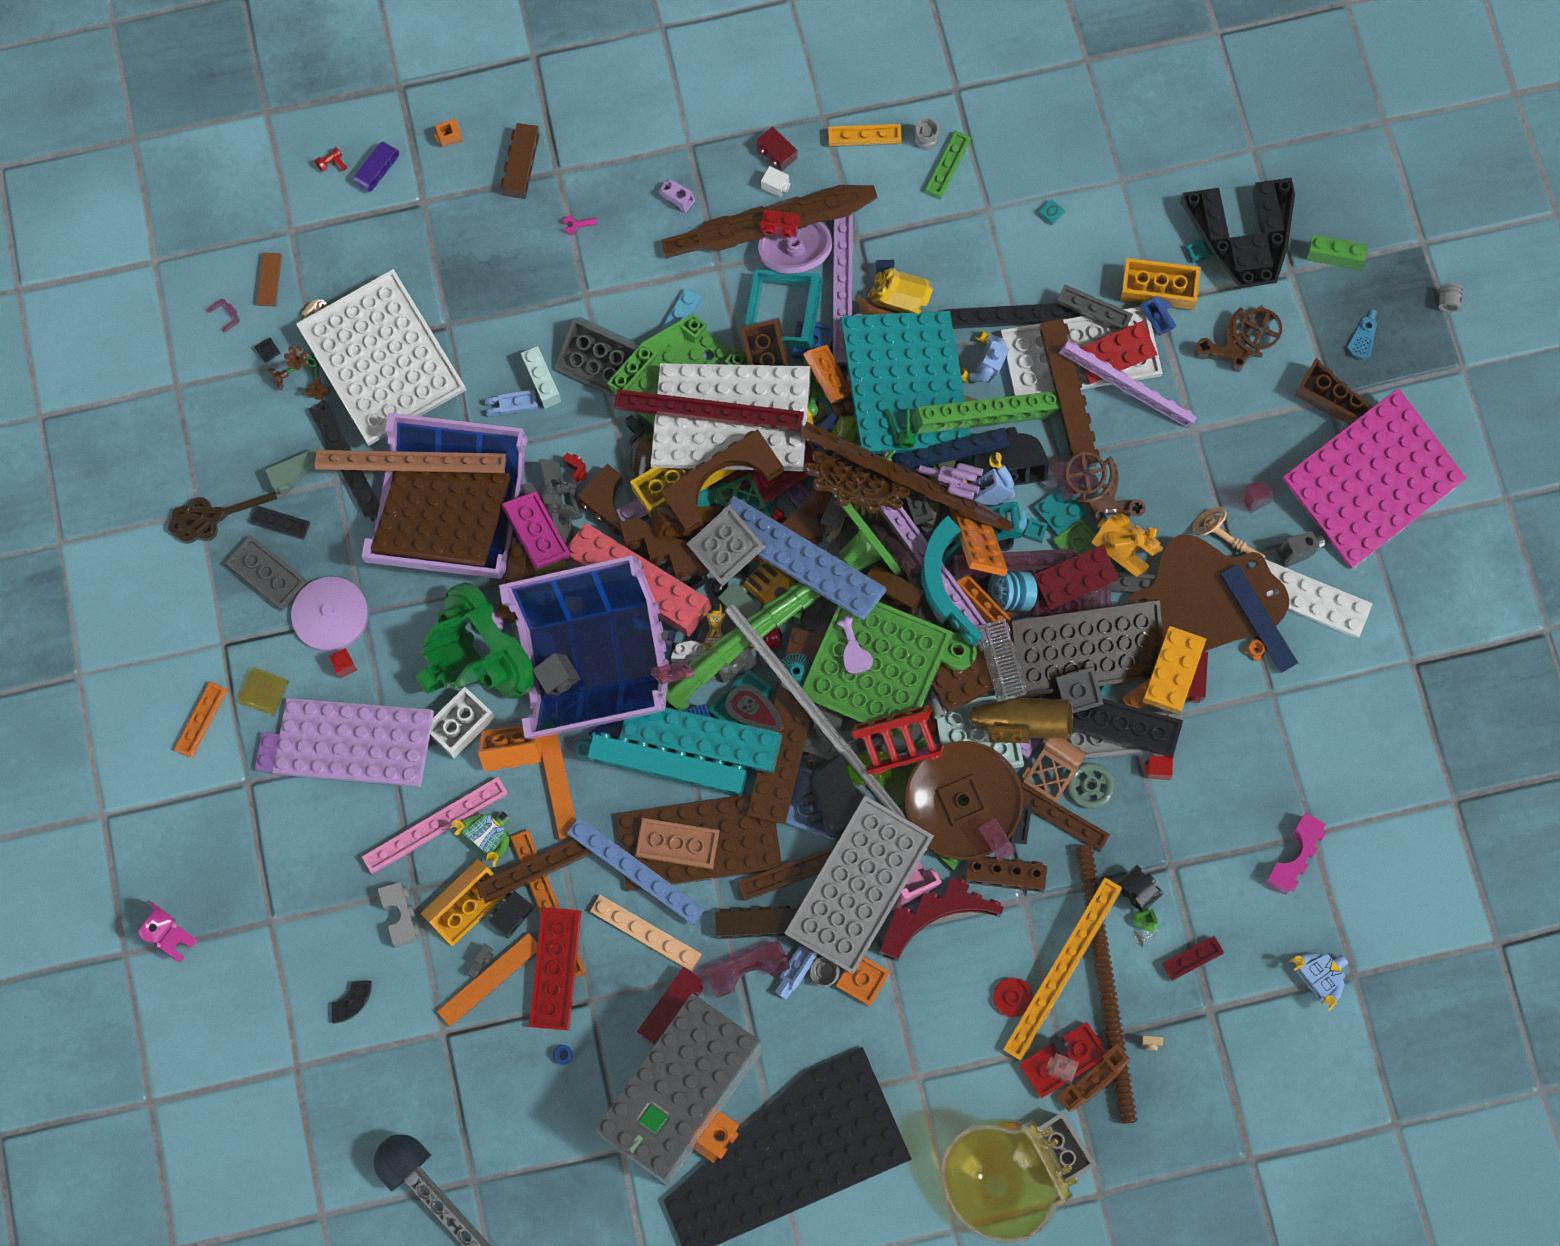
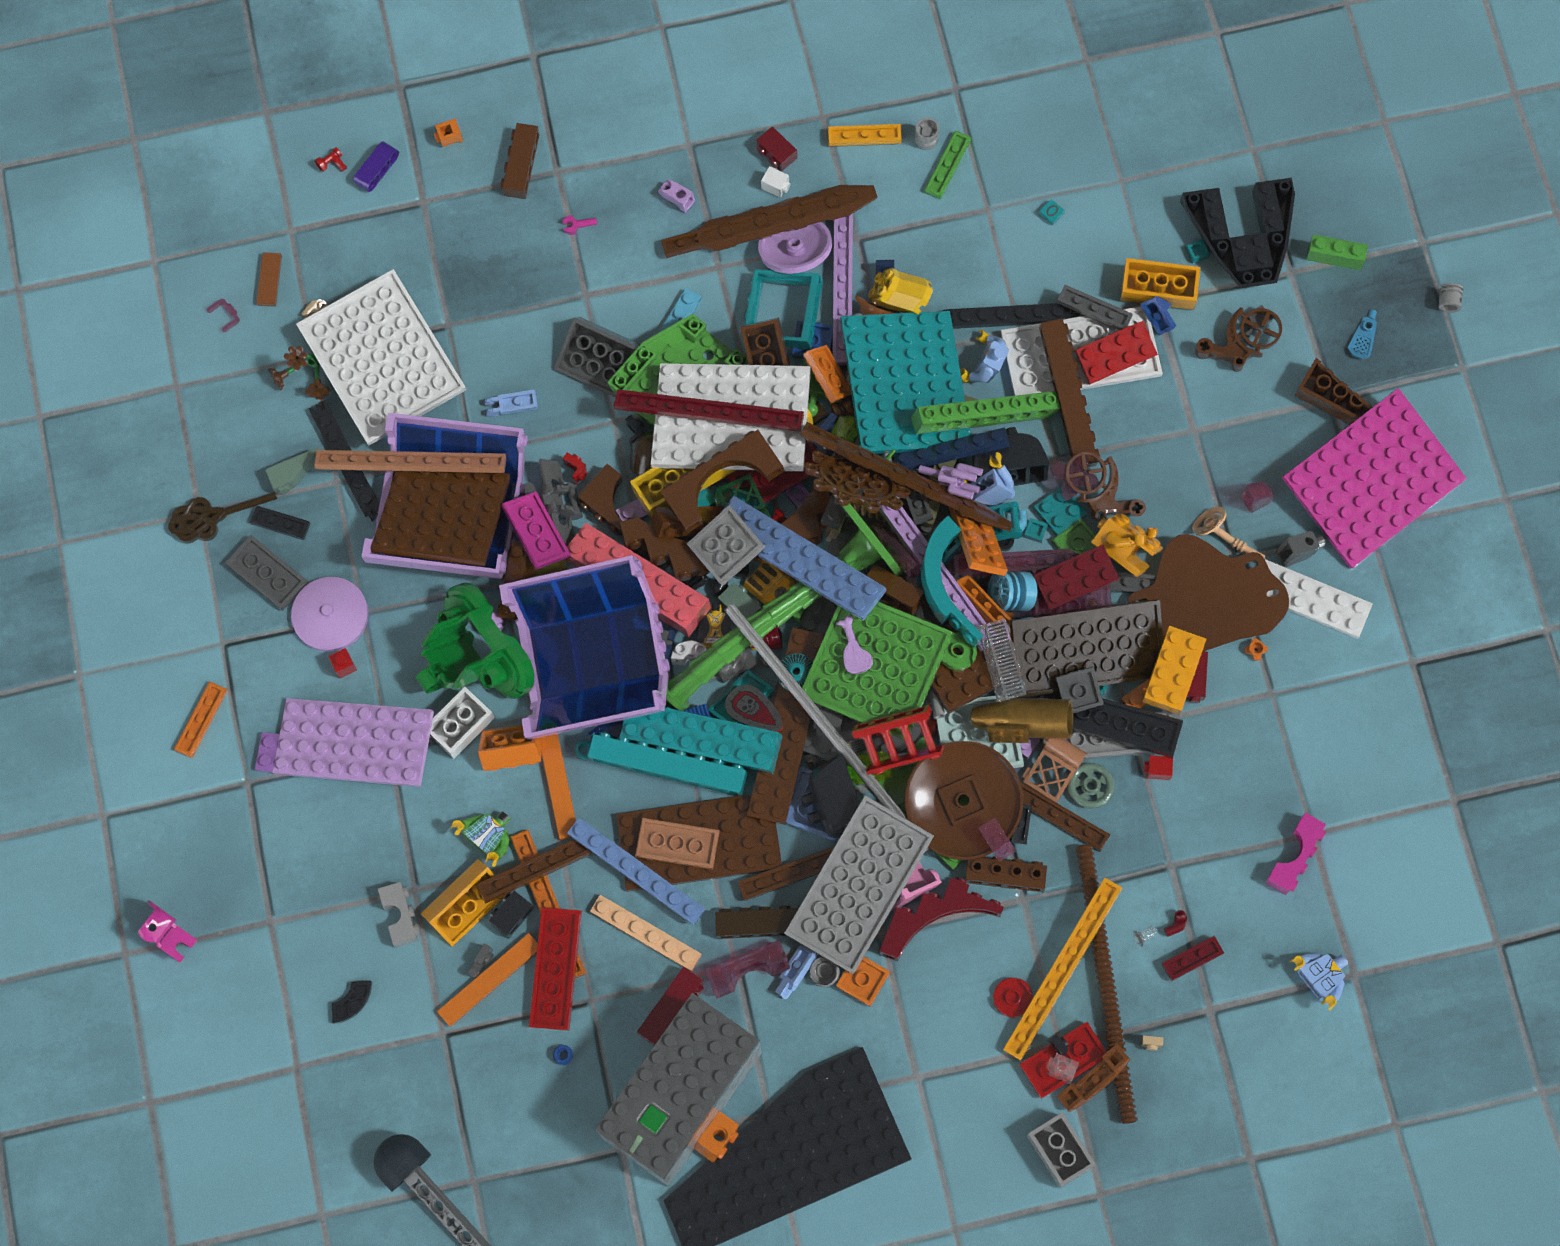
(263, 691): clear yellow plate -> none
(267, 350): black tile -> none
(434, 825): bright pink plate -> none
(541, 377): light aqua brick -> none
(556, 674): dark grey head -> none
(672, 672): clear pink tile -> none
(780, 223): red bracket -> none
(906, 438): green plant -> none
(1004, 1179): clear yellow windscreen -> none
(1127, 384): lavender plate -> none
(1140, 888): black brick -> none
(1145, 920): bright green tile -> none
(1178, 924): none -> dark red arm
(1259, 618): dark blue tile -> none

